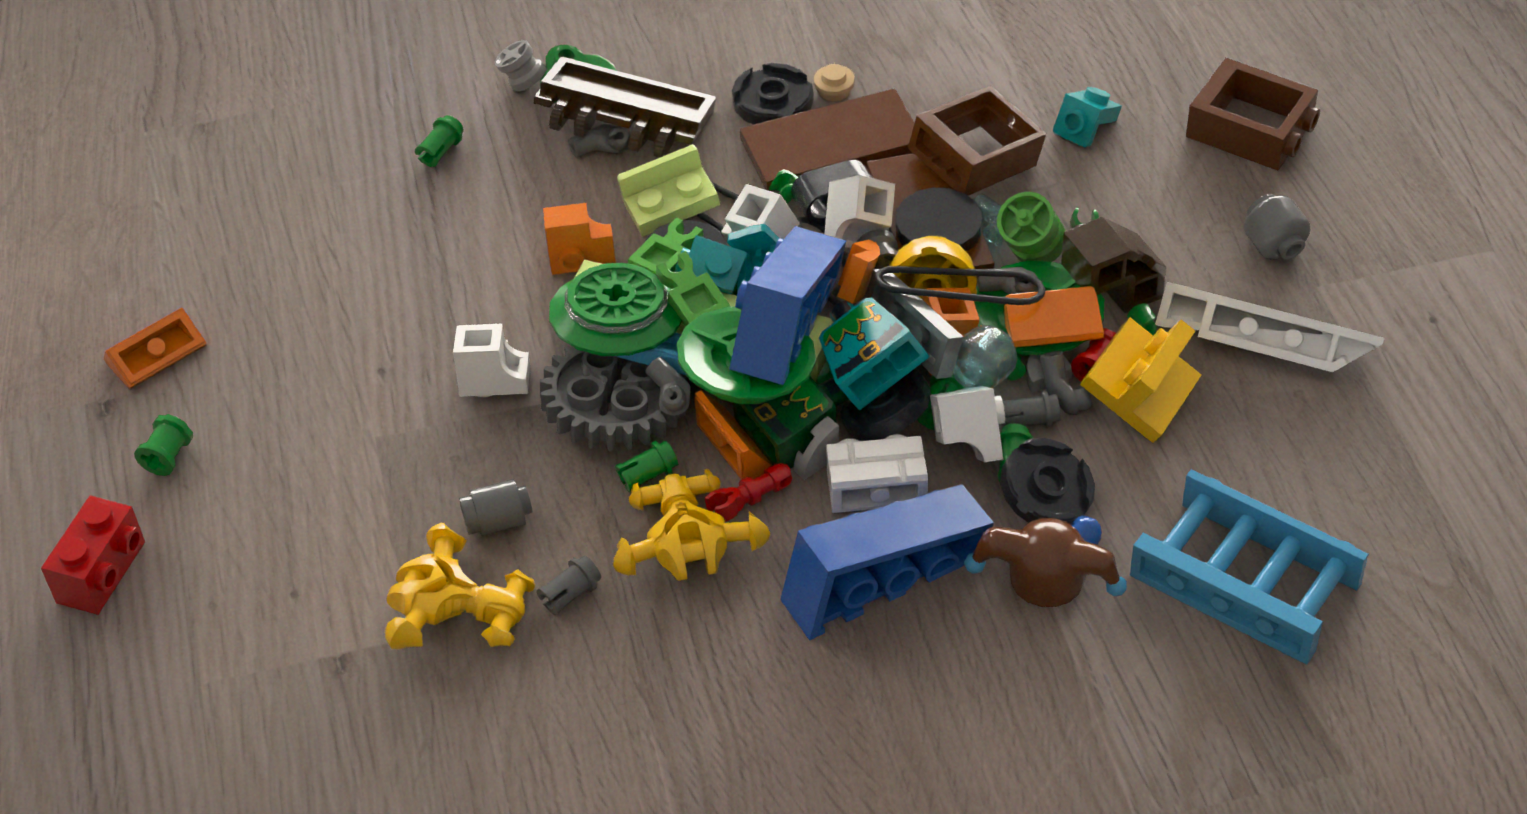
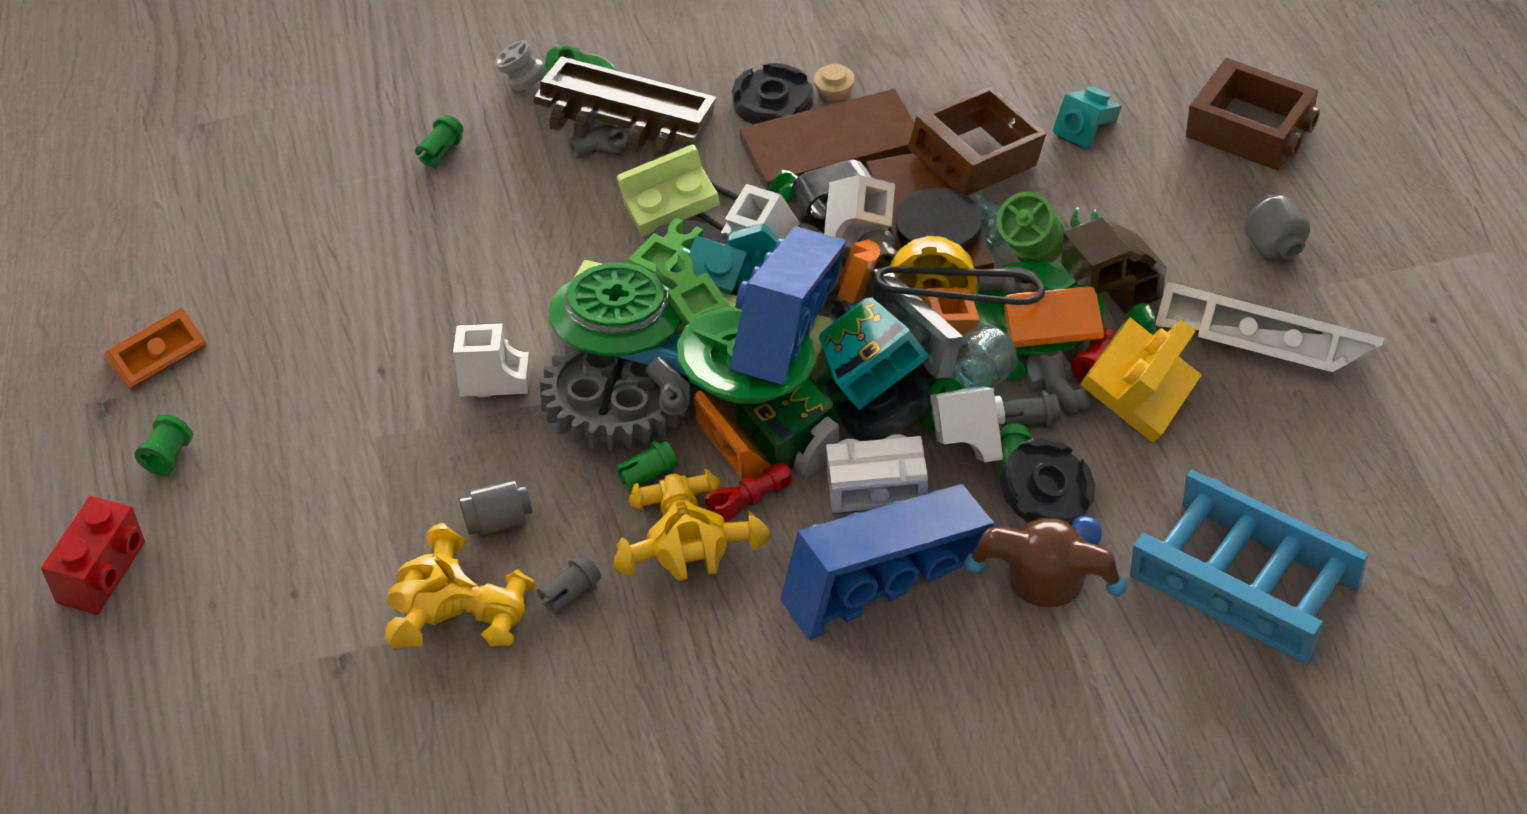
(576, 238): orange brick -> none

